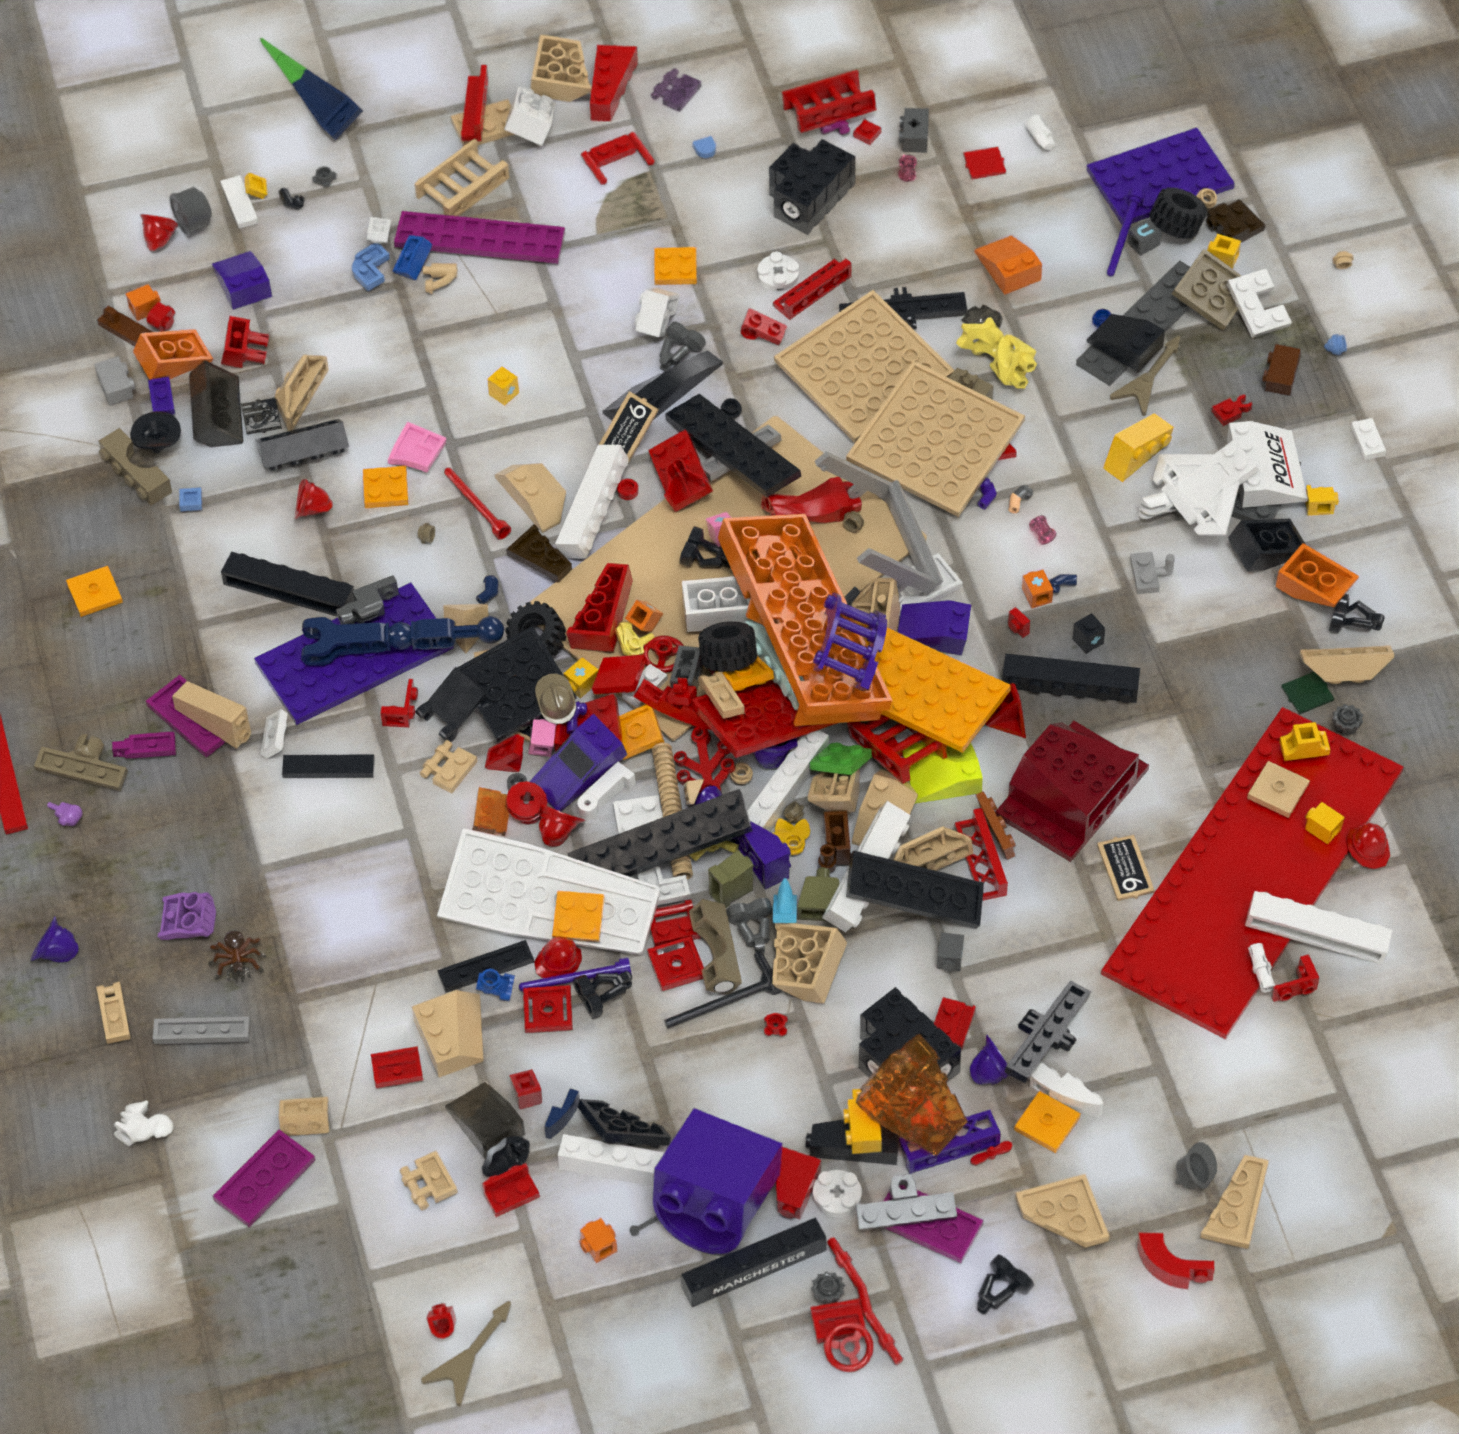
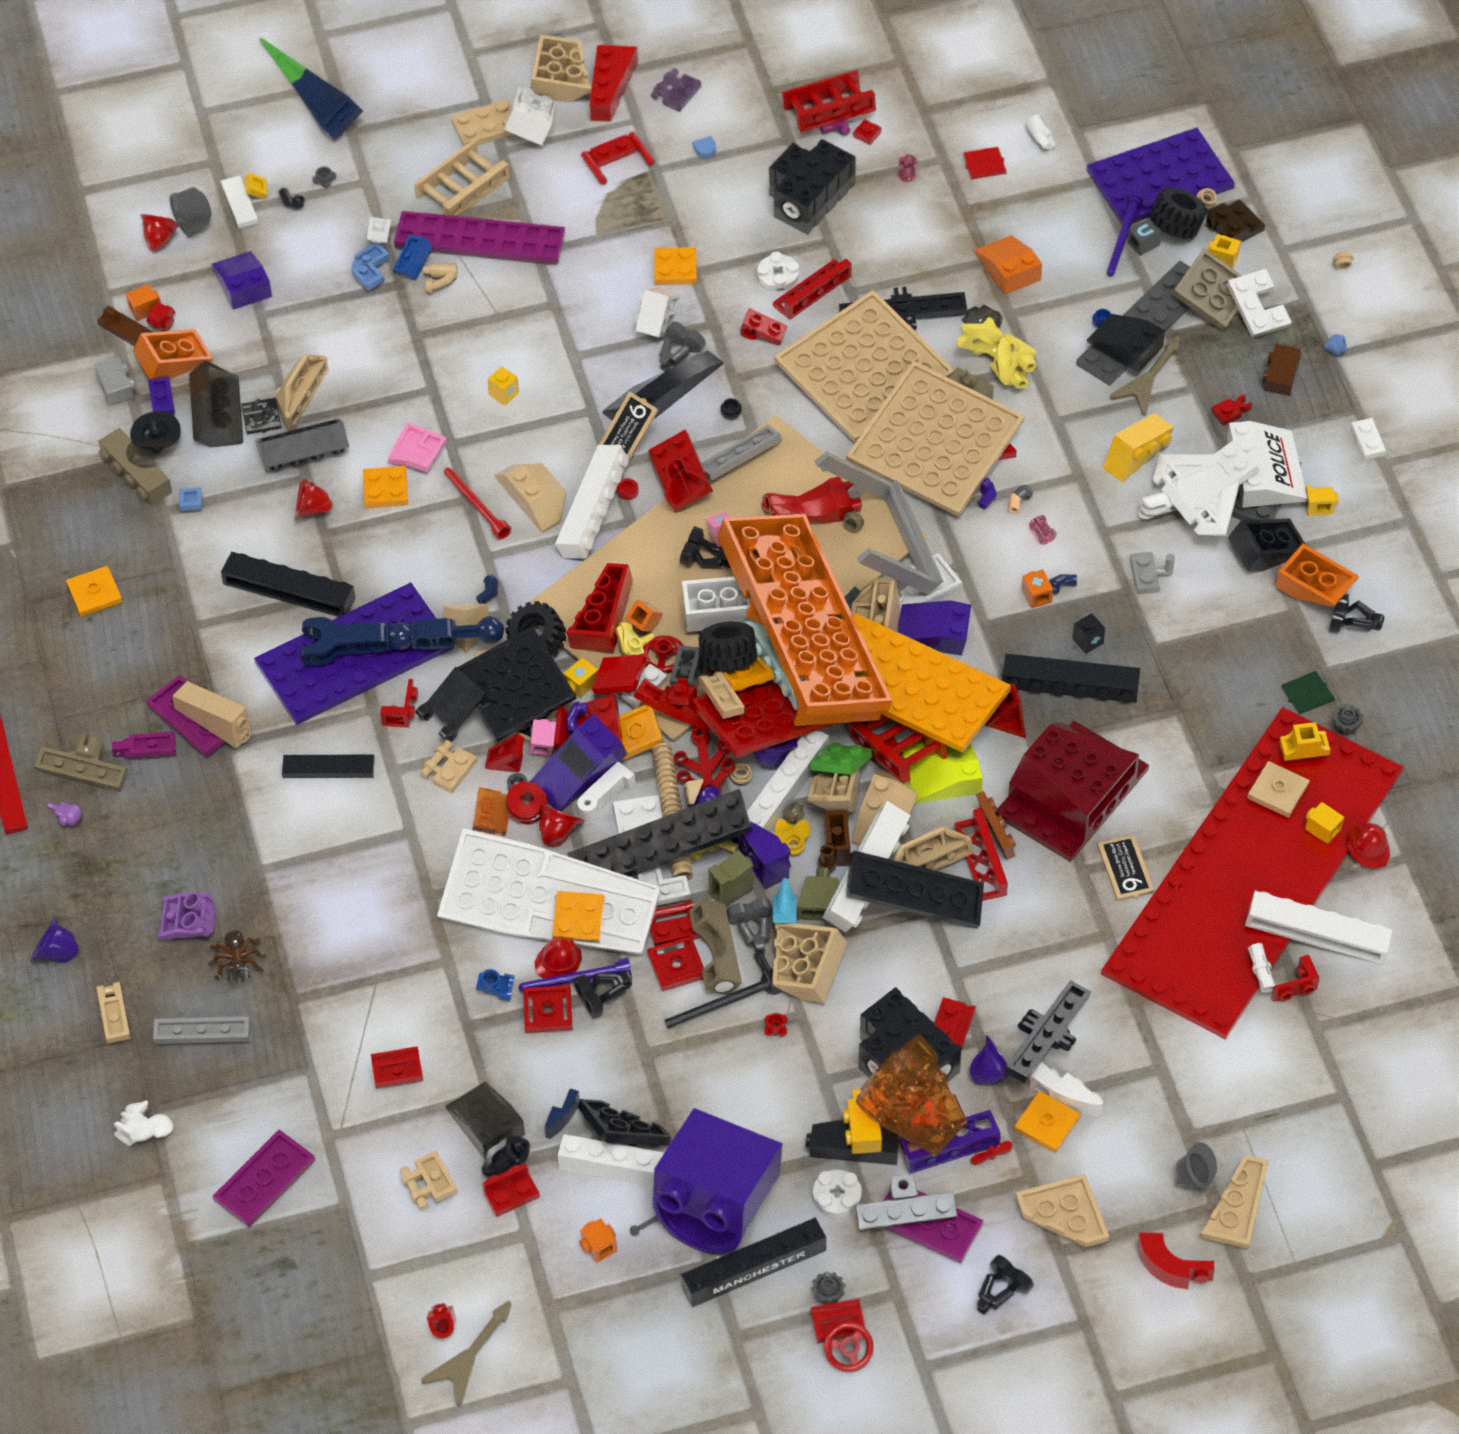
(236, 341): red brick -> none
(274, 733): white plate -> none
(304, 1116): tan bracket -> none
(368, 601): dark grey plate -> none
(426, 533): dark tan plate -> none
(451, 1030): tan wedge -> none
(475, 106): red fence -> none
(501, 960): black tile -> none
(526, 1089): red slope -> none
(537, 553): dark brown wing -> none
(555, 698): dark tan piece -> none
(733, 445): black plate -> none
(796, 1182): red slope -> none
(874, 633): dark purple fence -> none
(885, 1339): red bar -> none
(915, 130): dark grey brick -> none
(950, 952): dark grey brick -> none
(1018, 622): red plate -> none
(1348, 664): tan wedge -> none

